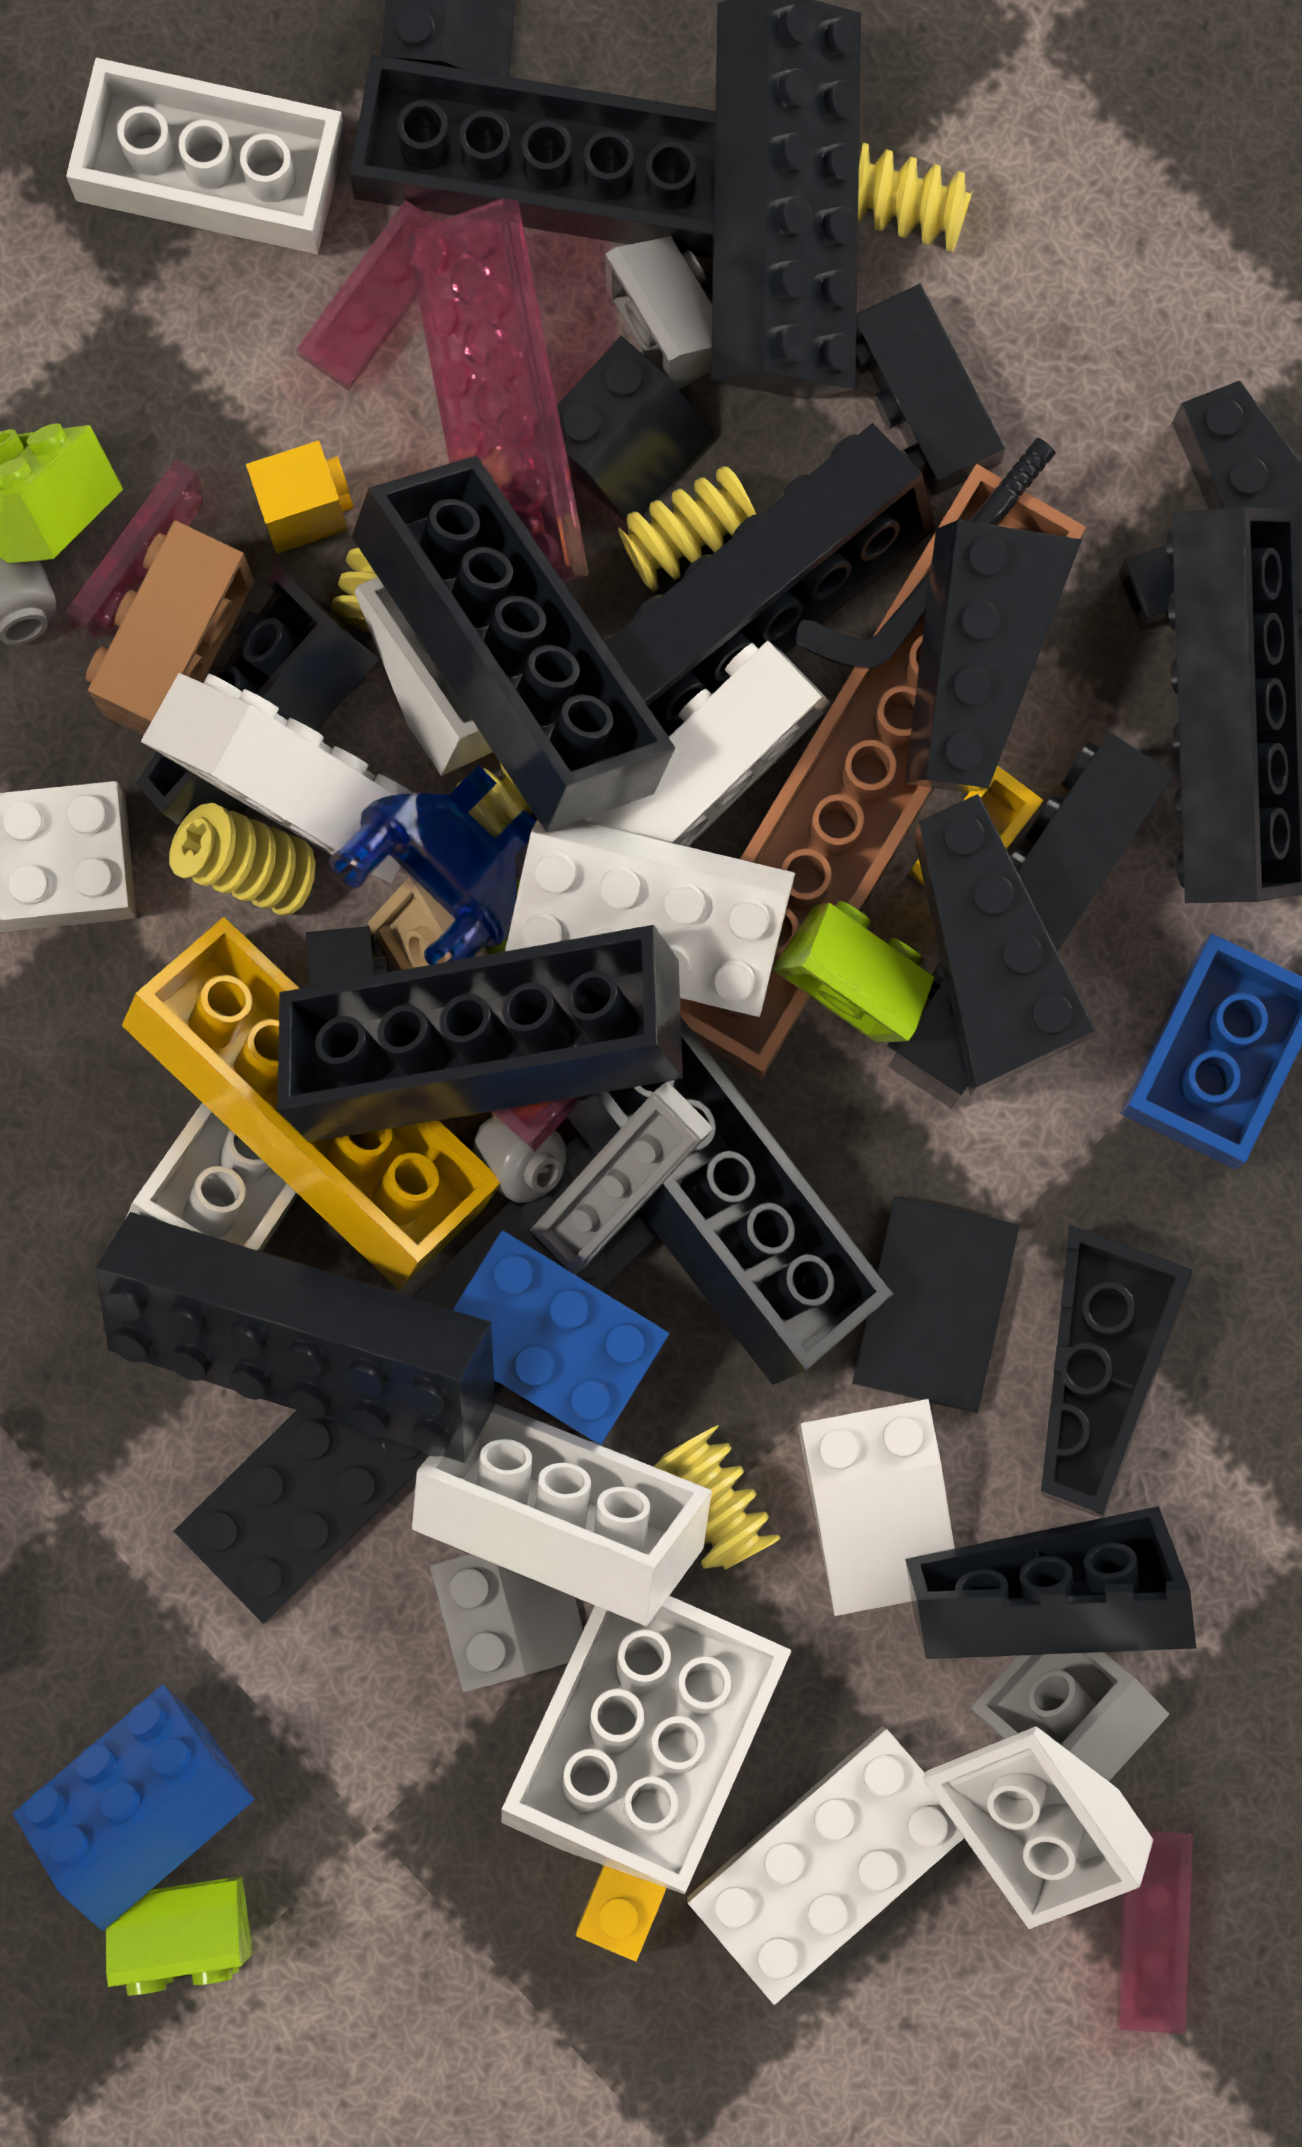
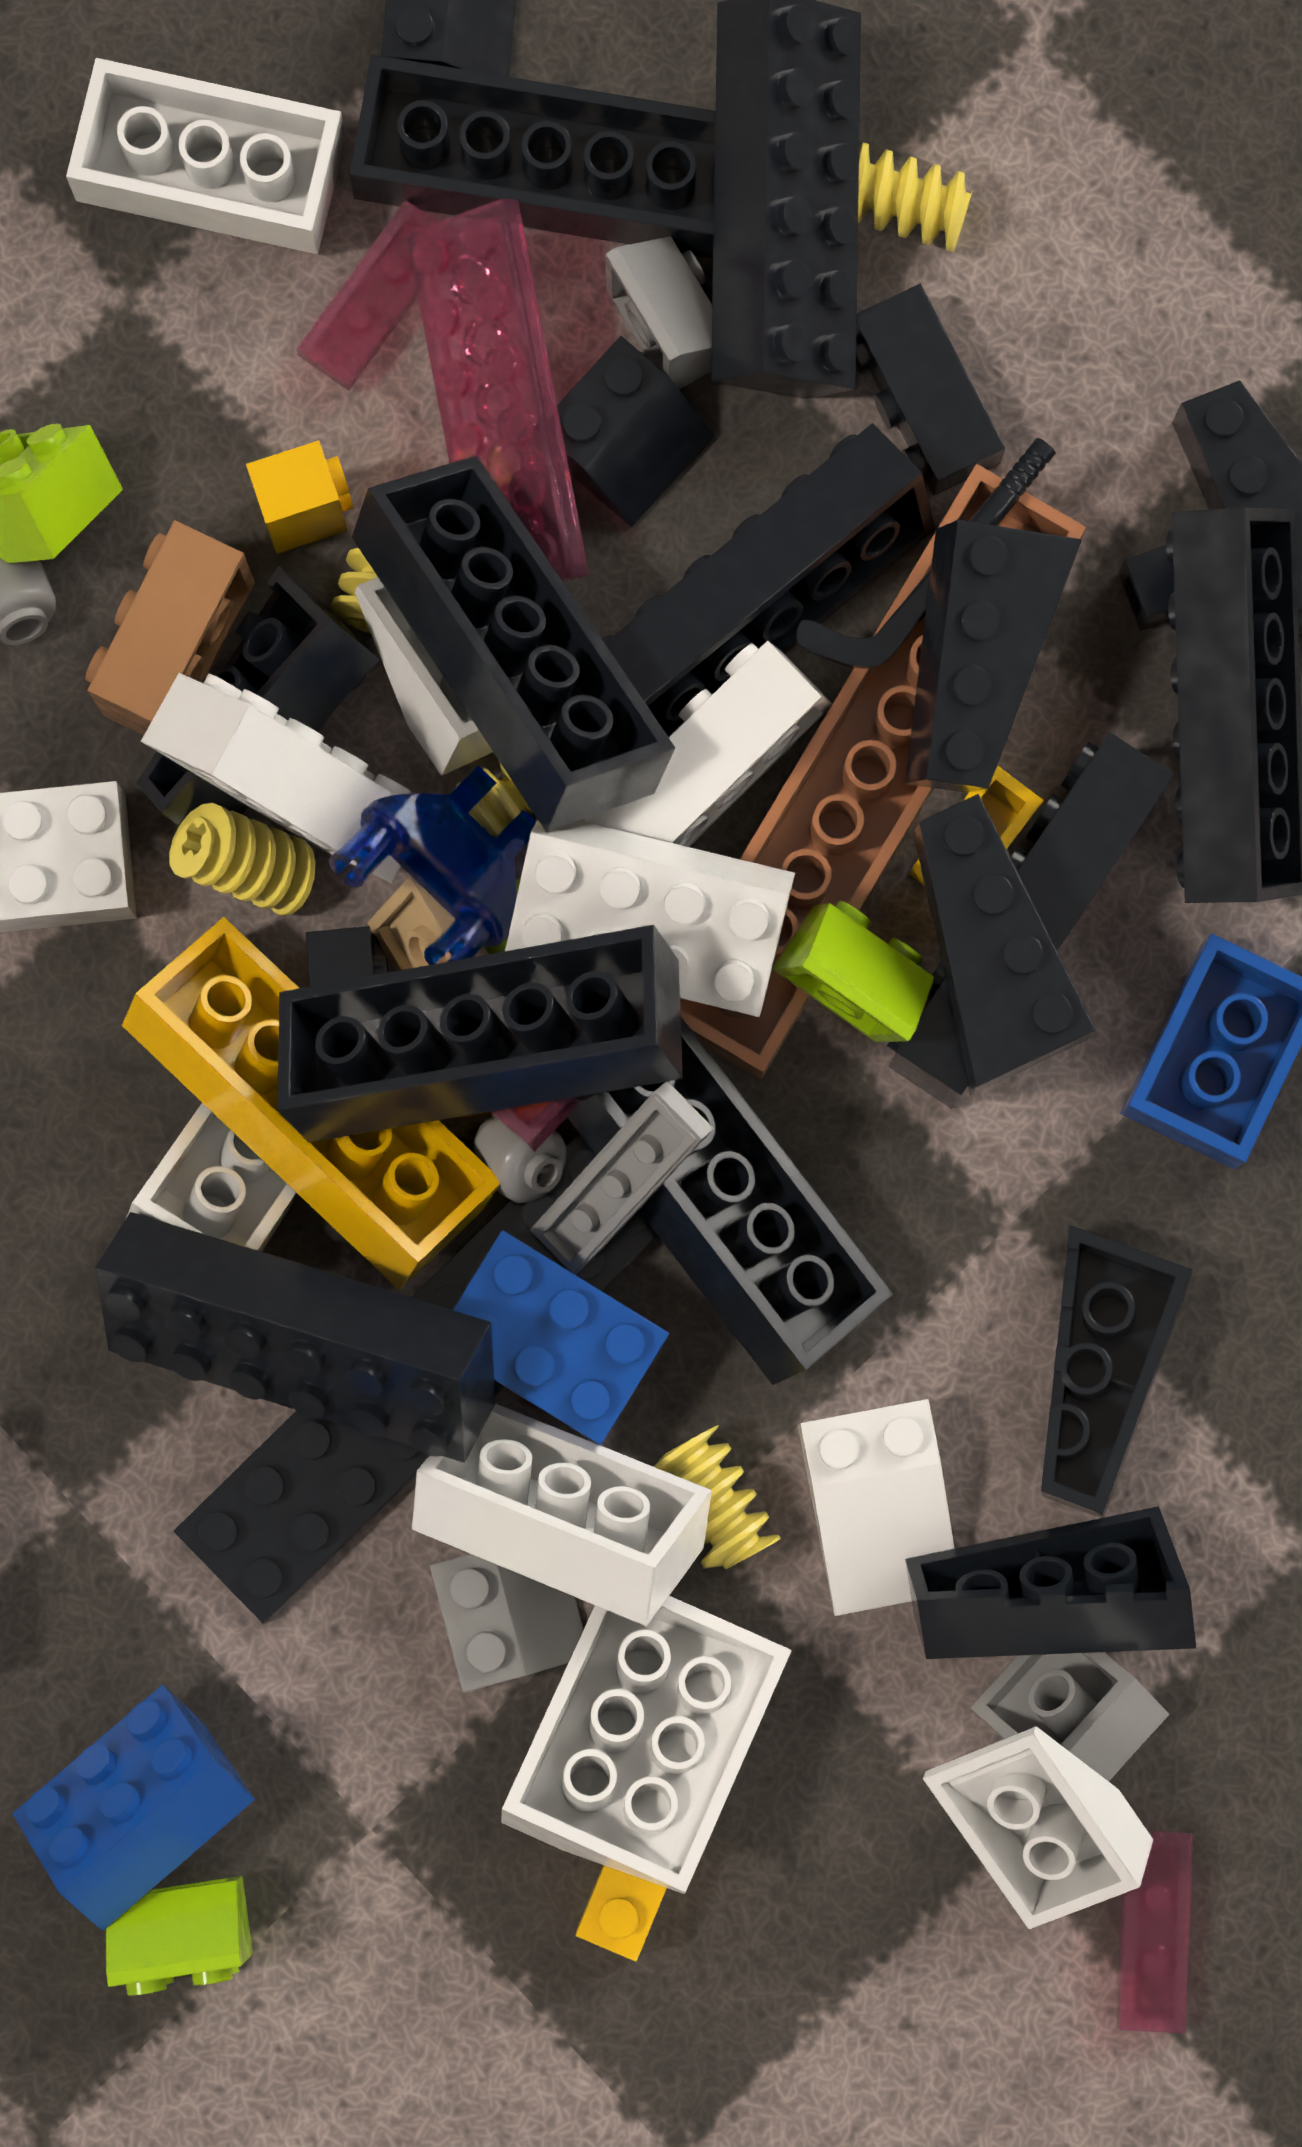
(172, 499): clear pink plate -> none
(687, 527): light yellow piece -> none
(826, 1865): white brick -> none
(944, 1307): black tile -> none

